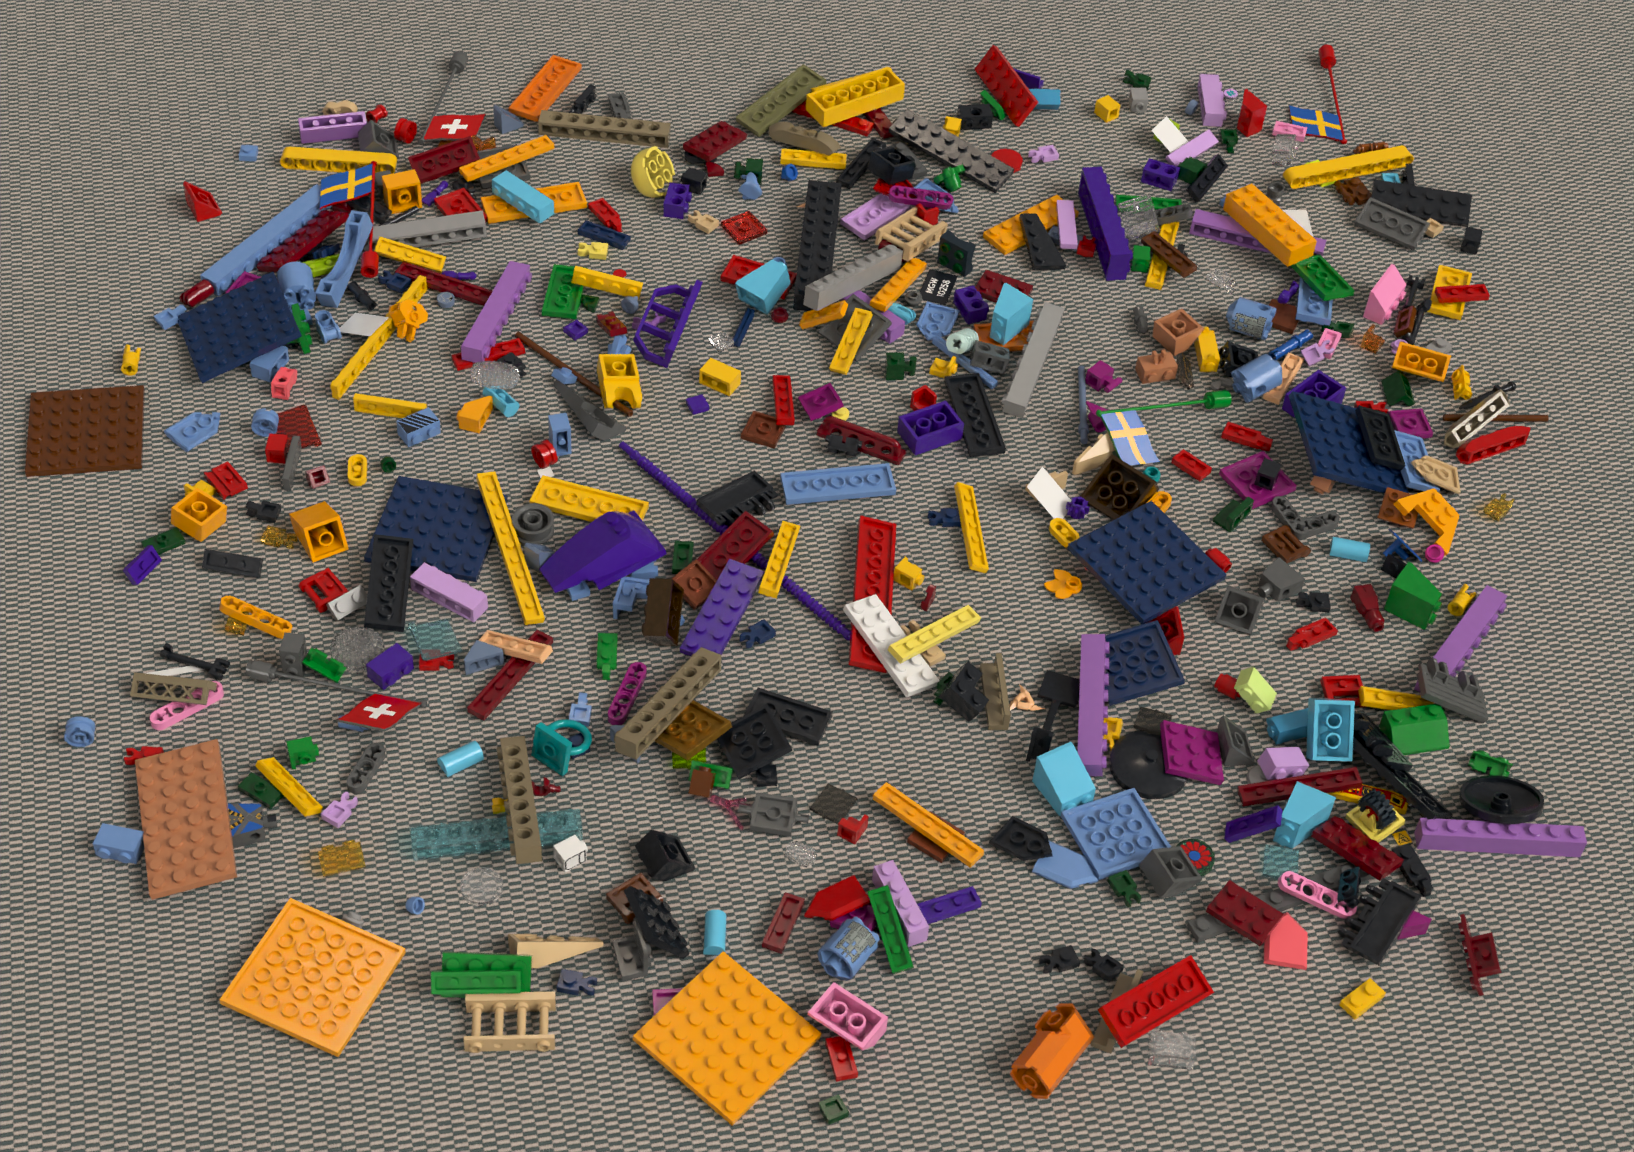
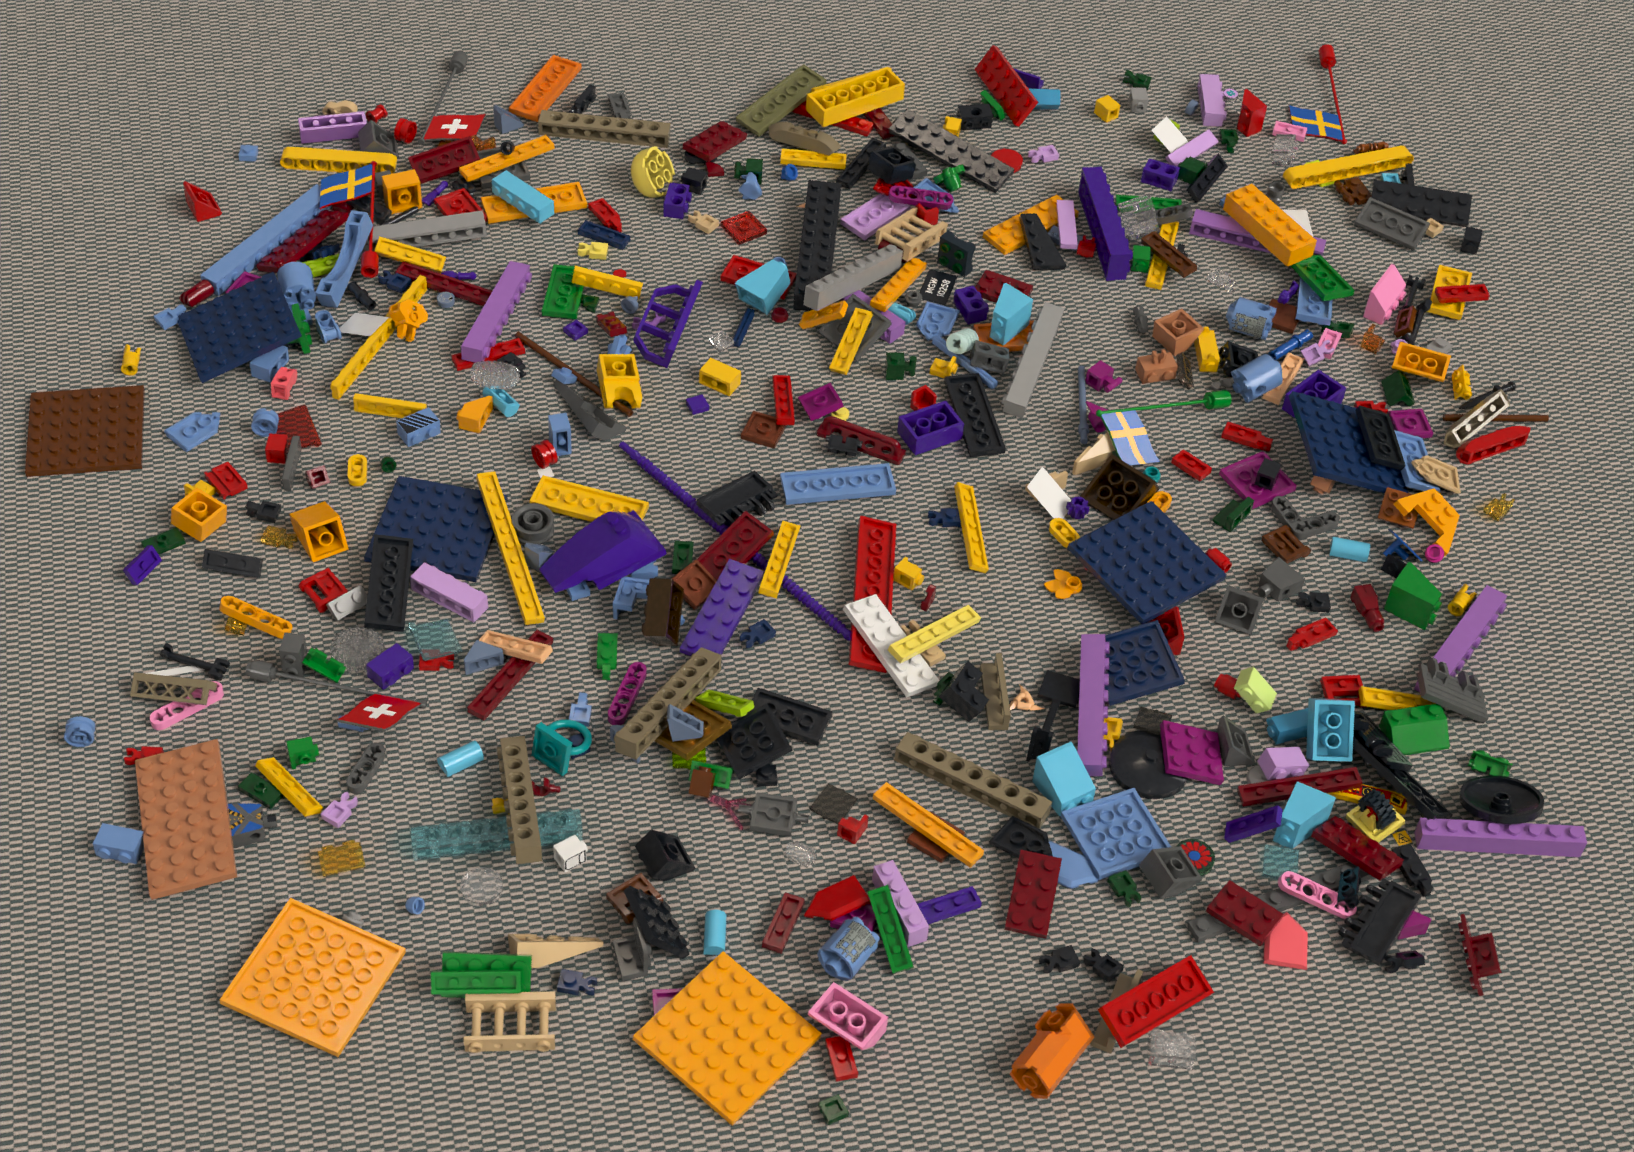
(508, 145): none -> black hinge
(683, 725): none -> sand blue slope
(725, 703): none -> lime plate
(972, 780): none -> dark tan brick
(1033, 894): none -> dark red plate
(1362, 998): yellow plate -> none
(1407, 959): none -> black plate

